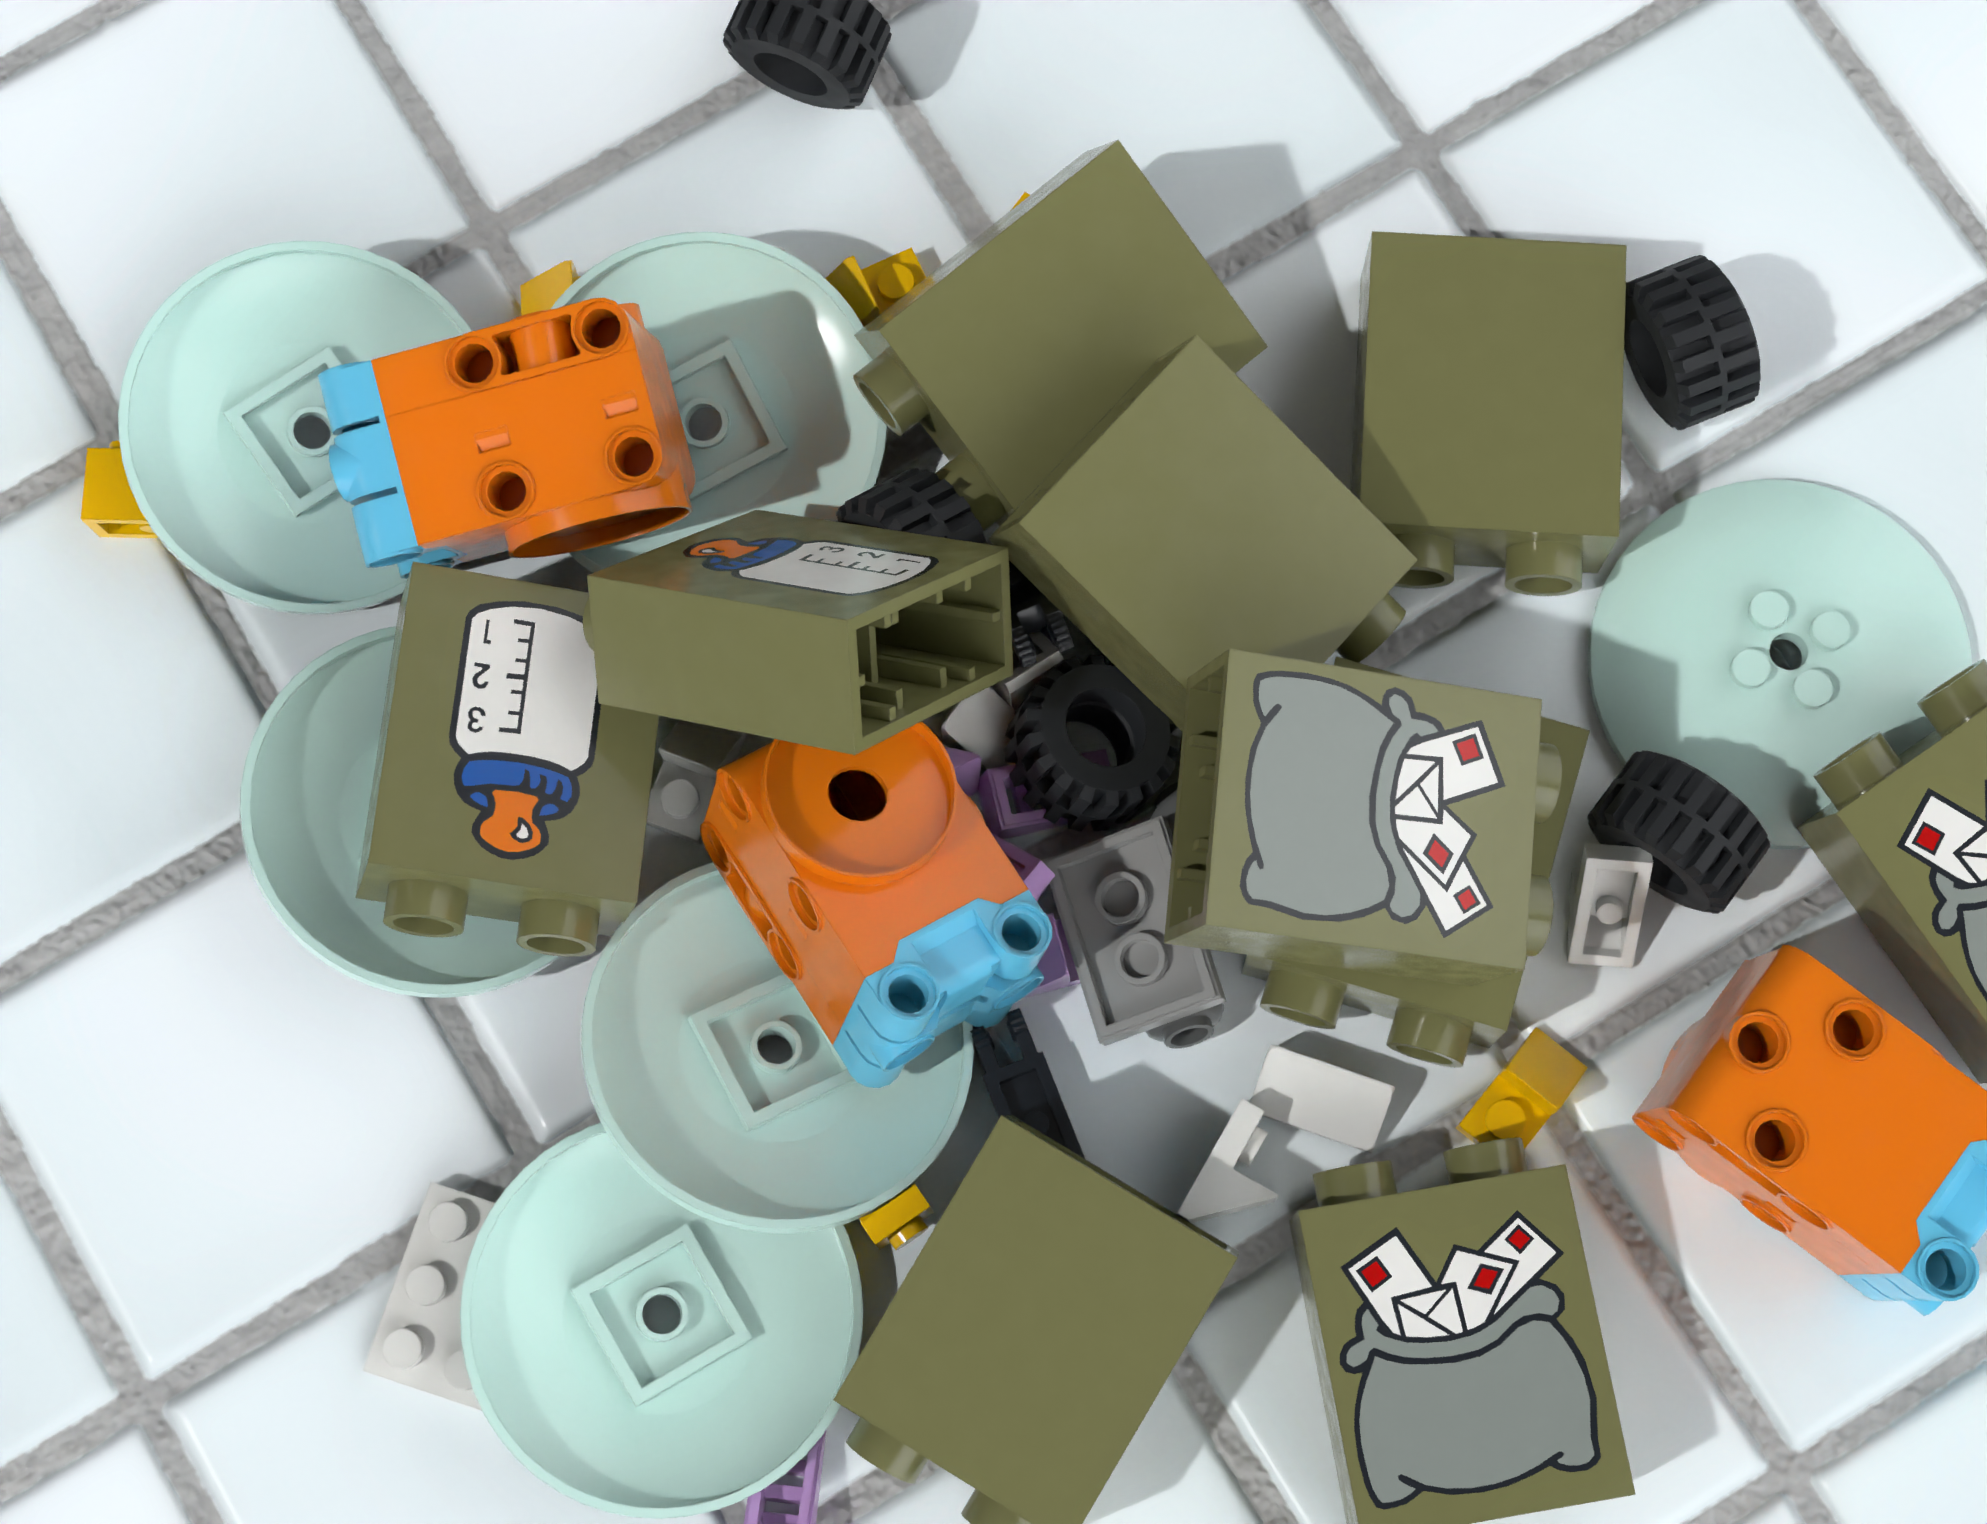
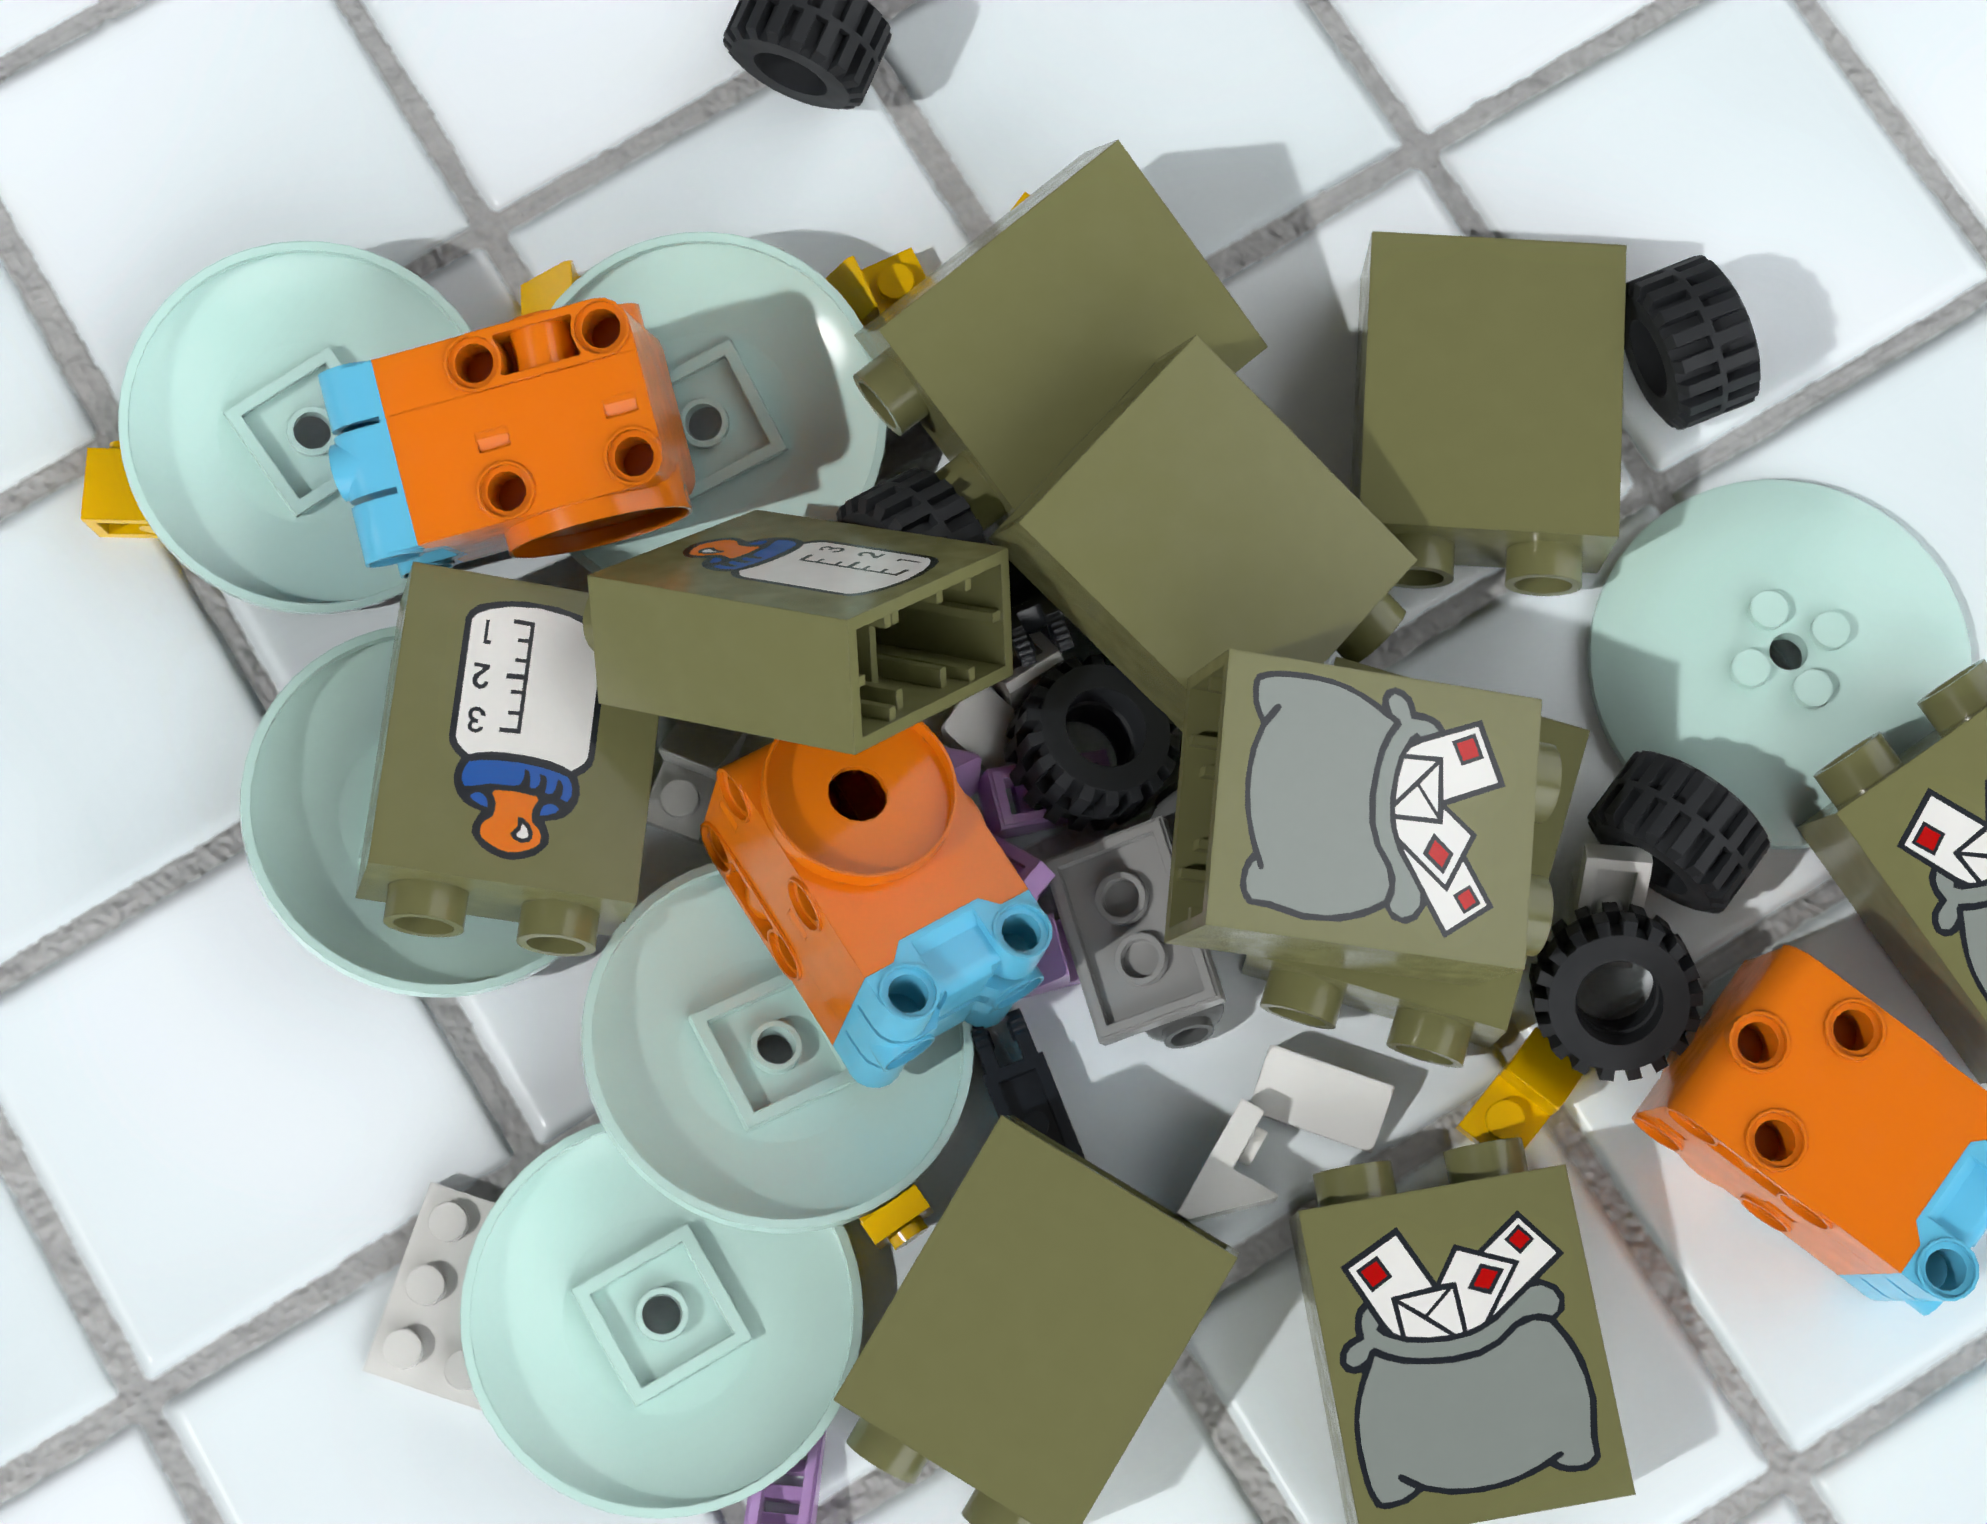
(1626, 1041): none -> black tyre

